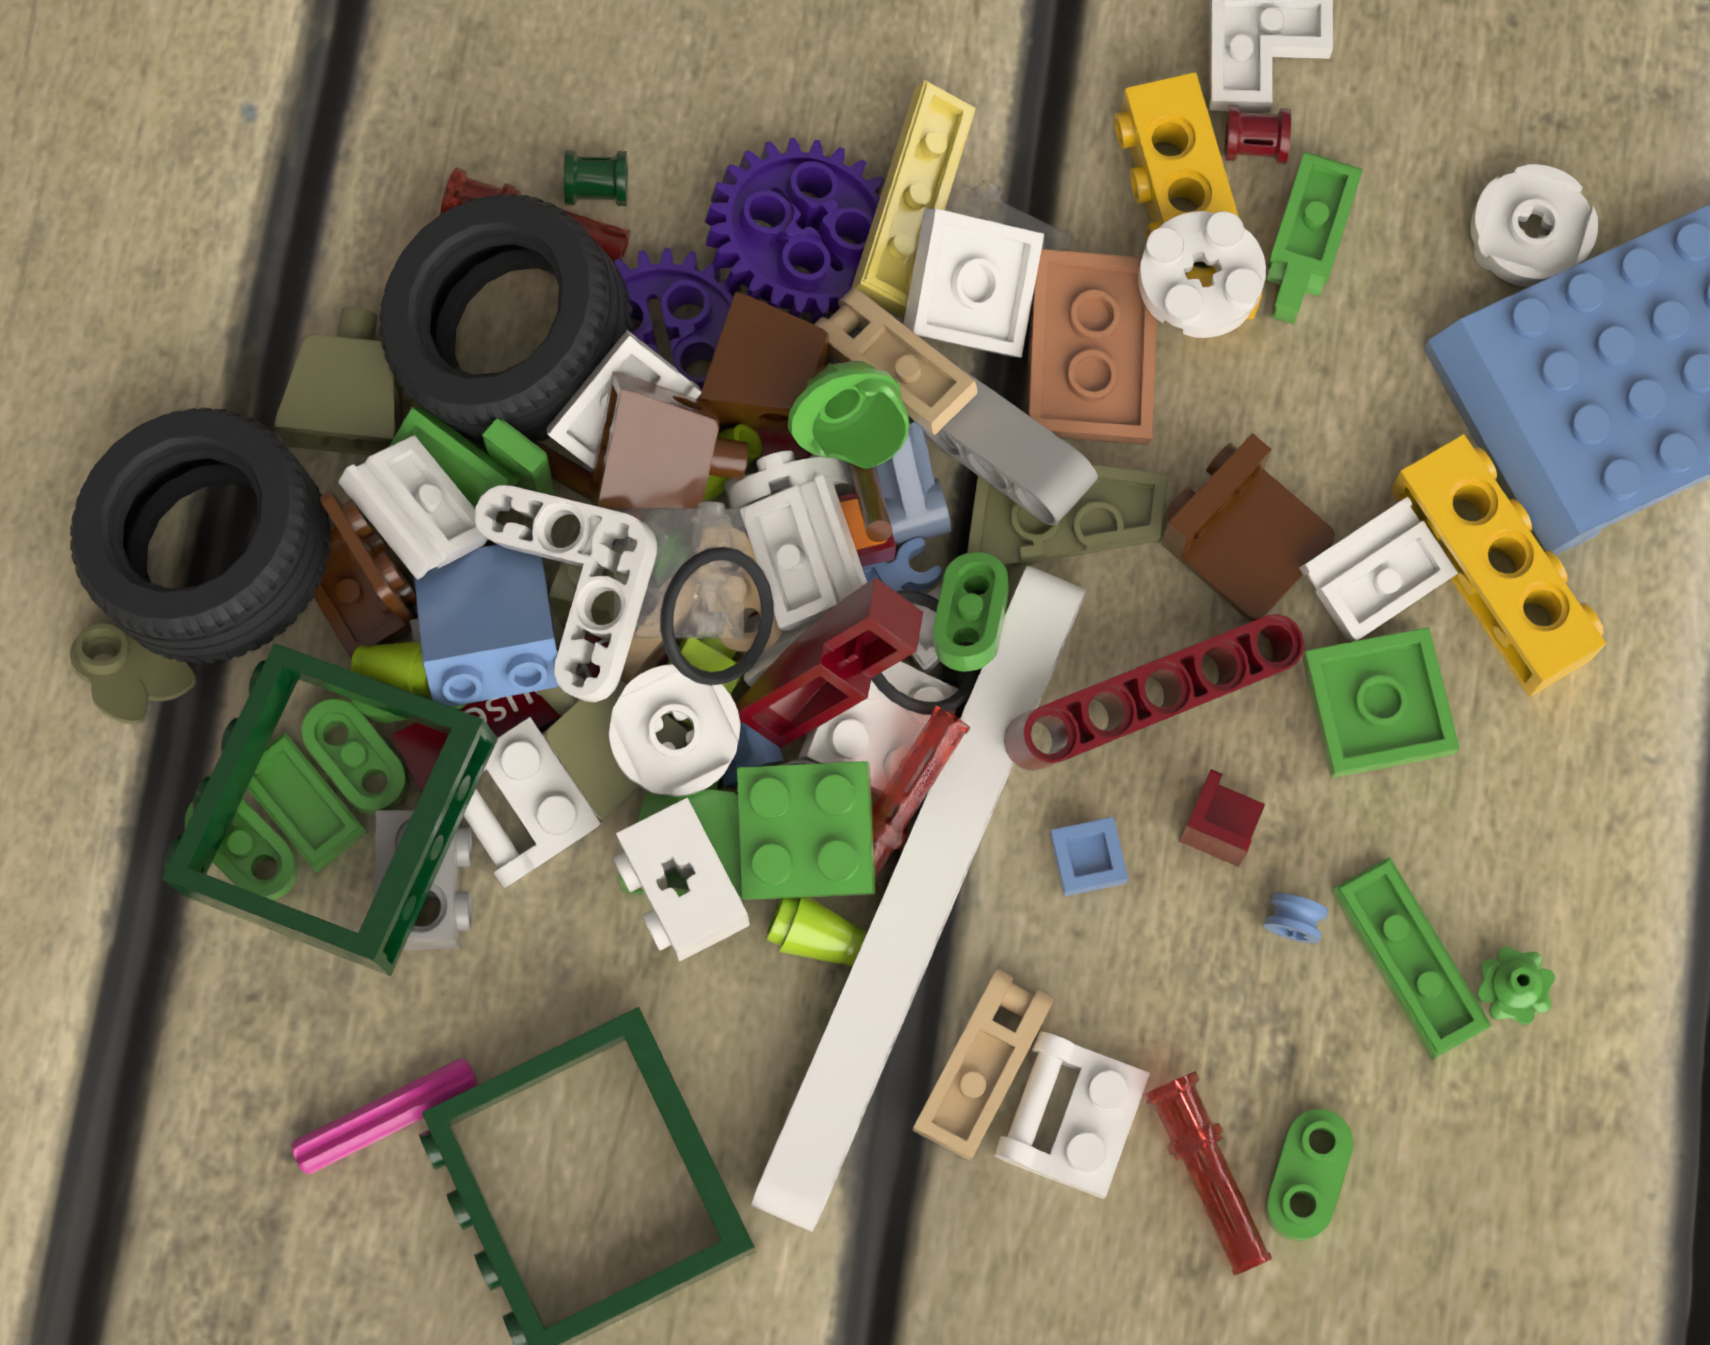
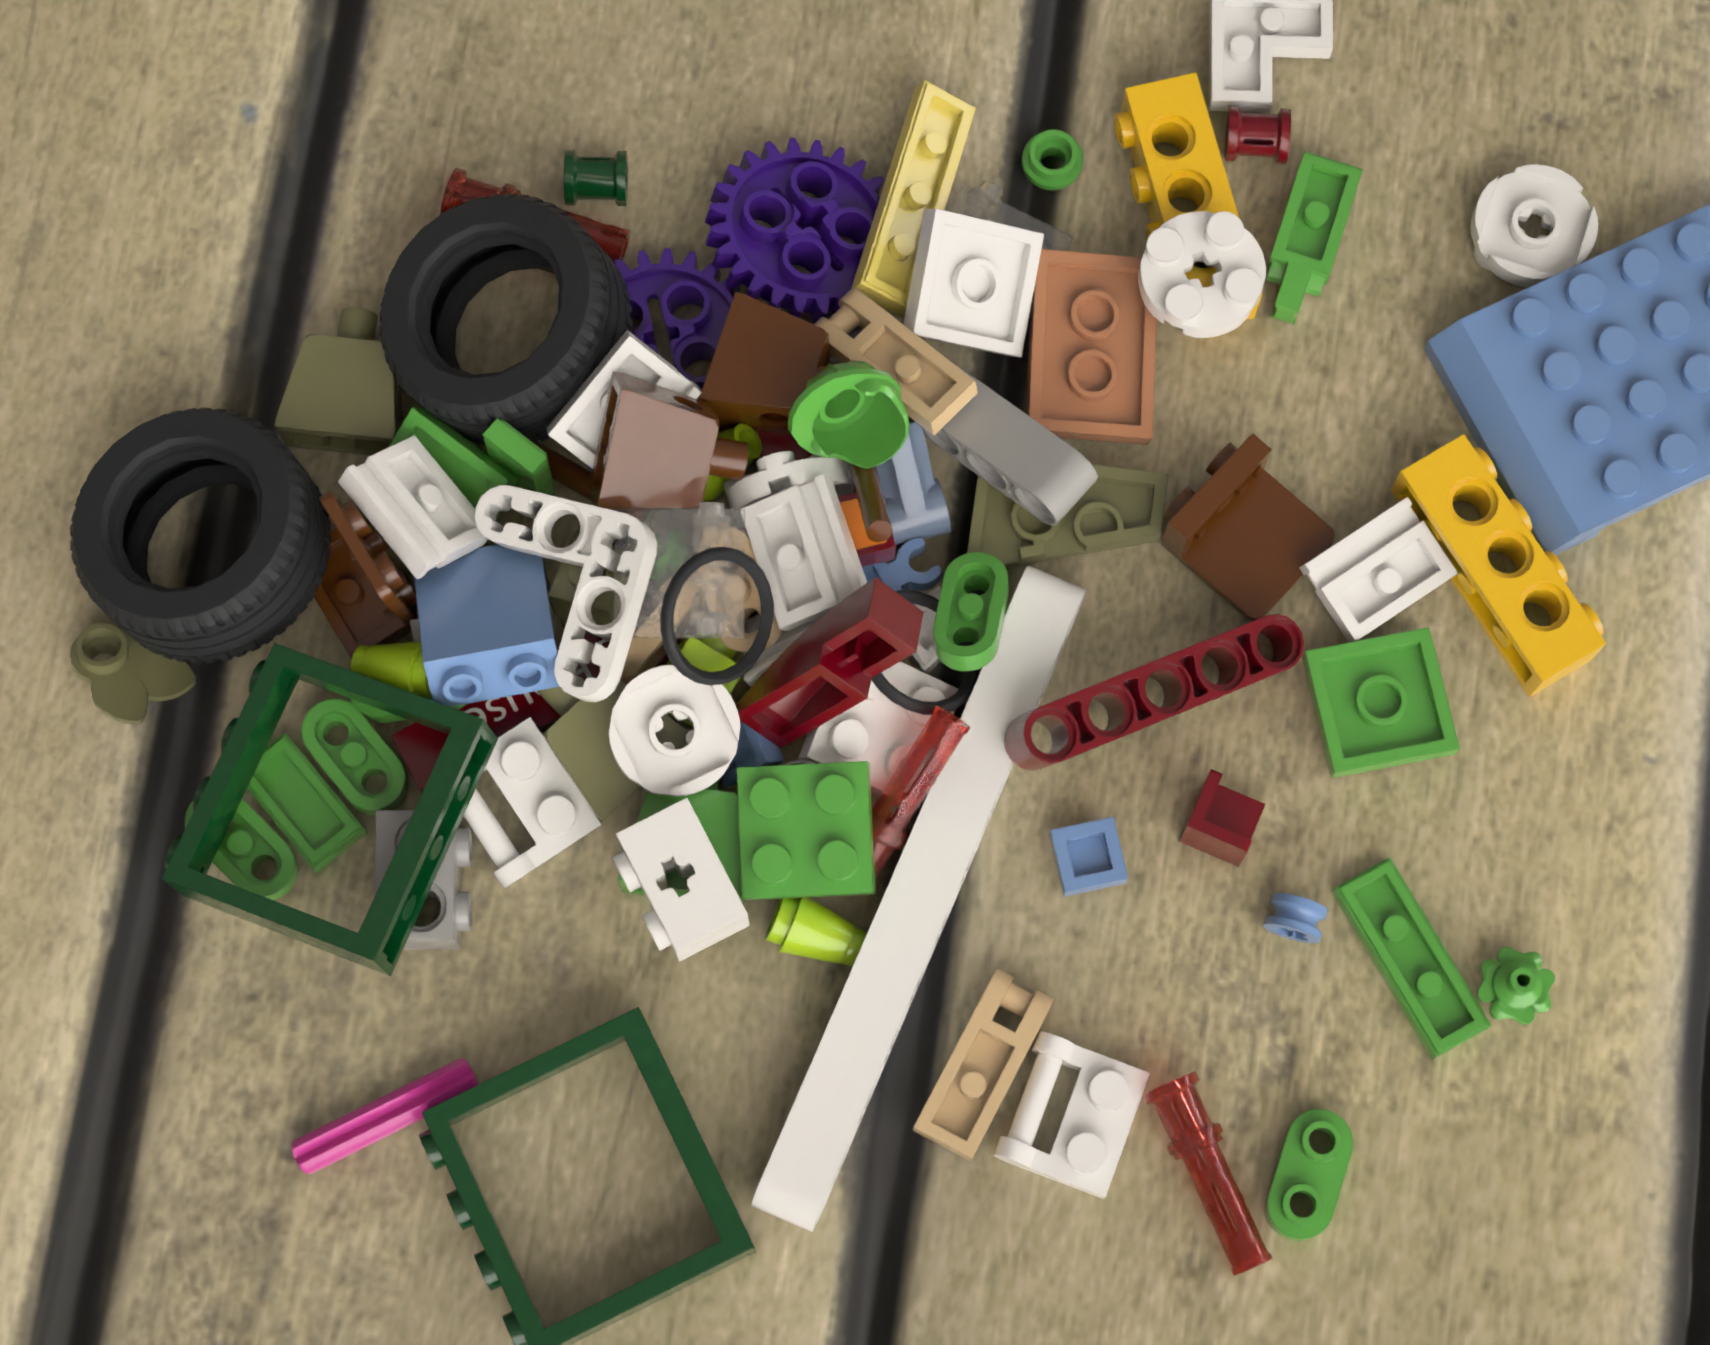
(1055, 144): none -> bright green plate

